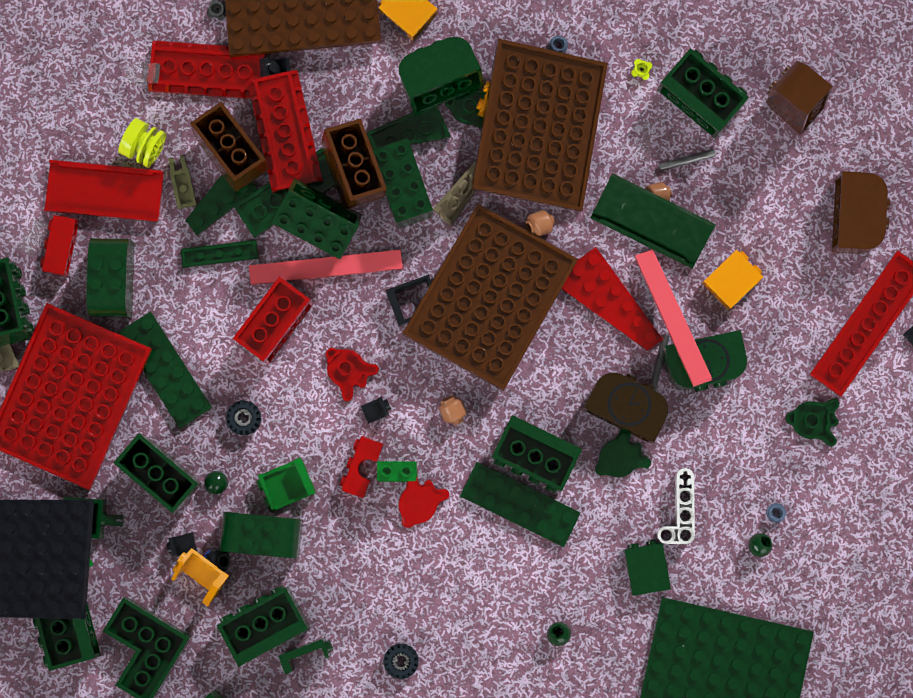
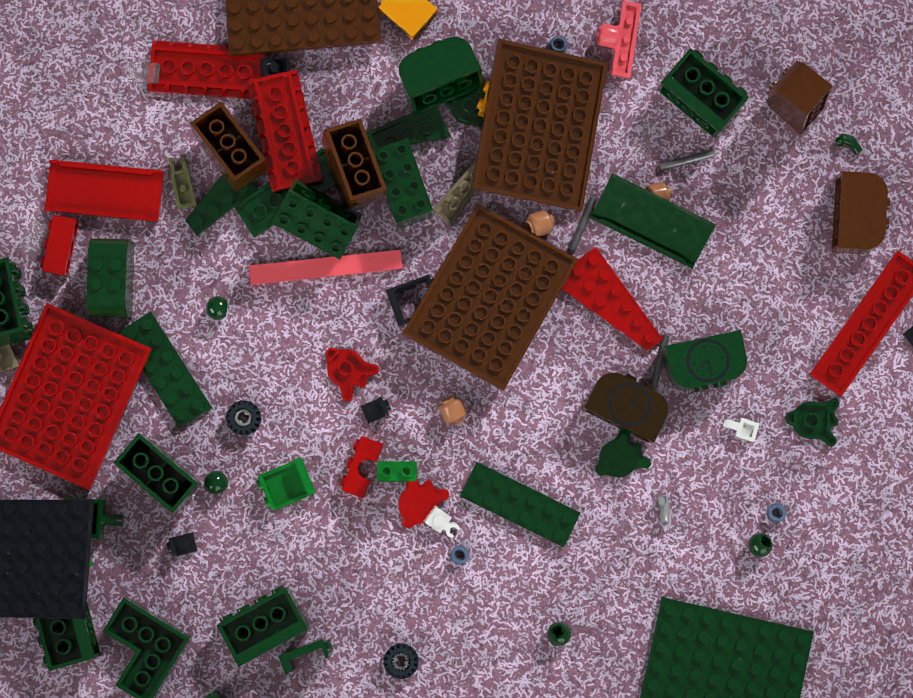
(141, 142): neon yellow wheel -> none
(202, 572): light orange panel -> none
(214, 4): dark grey plate -> none
(217, 308): none -> dark green piece
(218, 558): black head -> none
(219, 254): dark green tile -> none
(261, 535): dark green brick -> none
(273, 320): red brick -> none
(440, 520): none -> white plate
(465, 555): none -> sand blue plate
(548, 448): dark green brick -> none
(582, 224): none -> flat silver bar
(621, 38): none -> coral plate
(641, 64): neon yellow plate -> none
(647, 568): dark green panel -> none
(663, 503): none -> light grey arm
(673, 318): coral tile -> none
(681, 525): white beam -> none
(733, 279): light orange panel -> none
(744, 429): none -> white plate
(845, 139): none -> dark green arm

